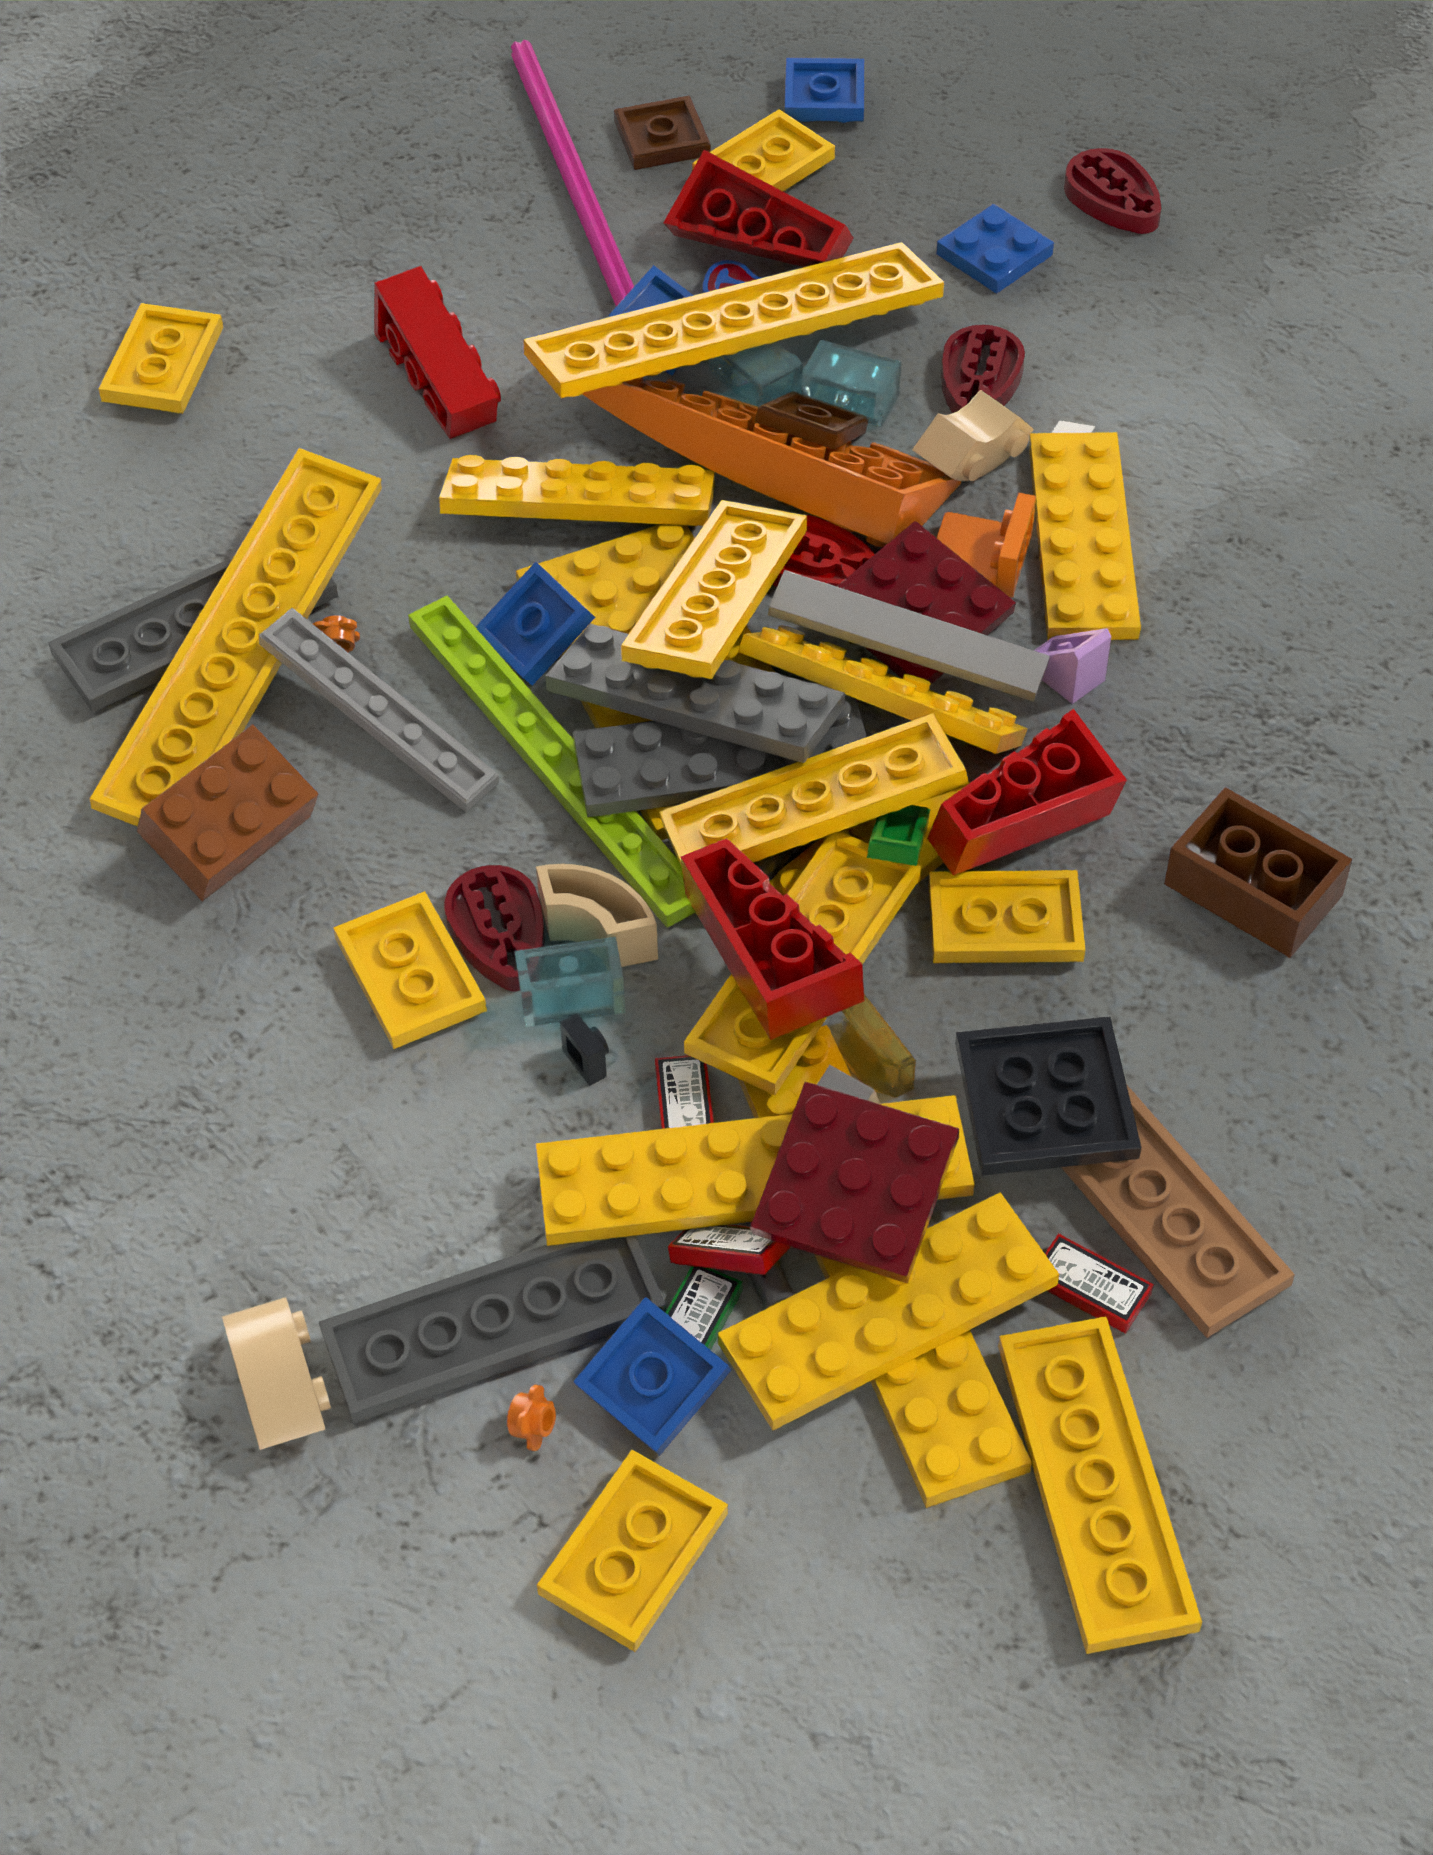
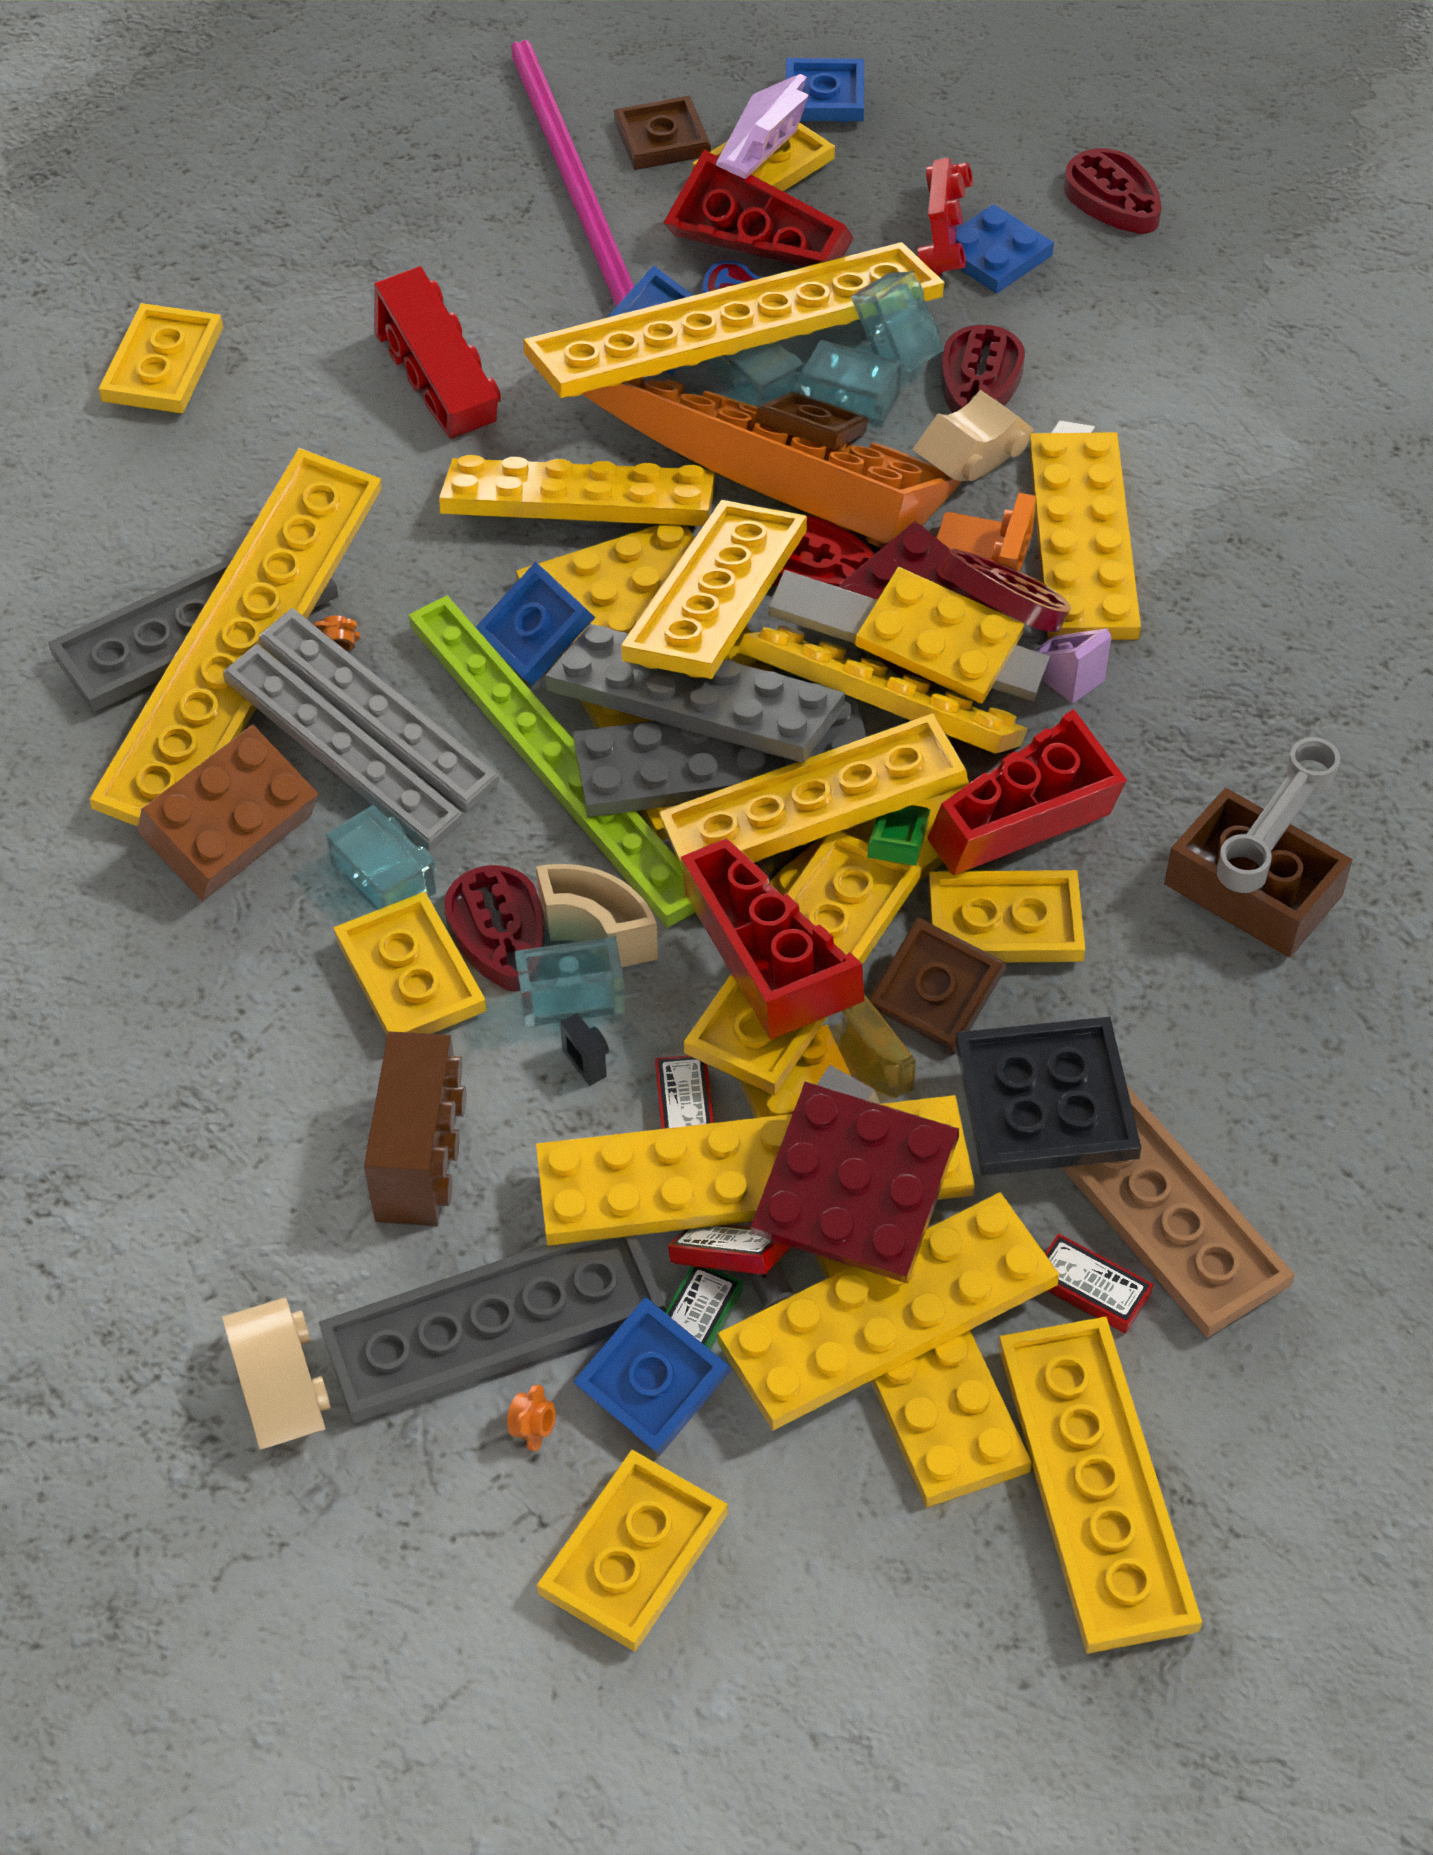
(342, 747): none -> light grey tile
(380, 859): none -> clear light blue brick
(414, 1129): none -> reddish brown brick
(764, 126): none -> lavender wedge
(898, 320): none -> clear light blue brick
(937, 984): none -> reddish brown tile
(939, 635): none -> yellow plate
(946, 187): none -> red plate
(1007, 590): none -> dark red piece
(1278, 815): none -> light grey piece

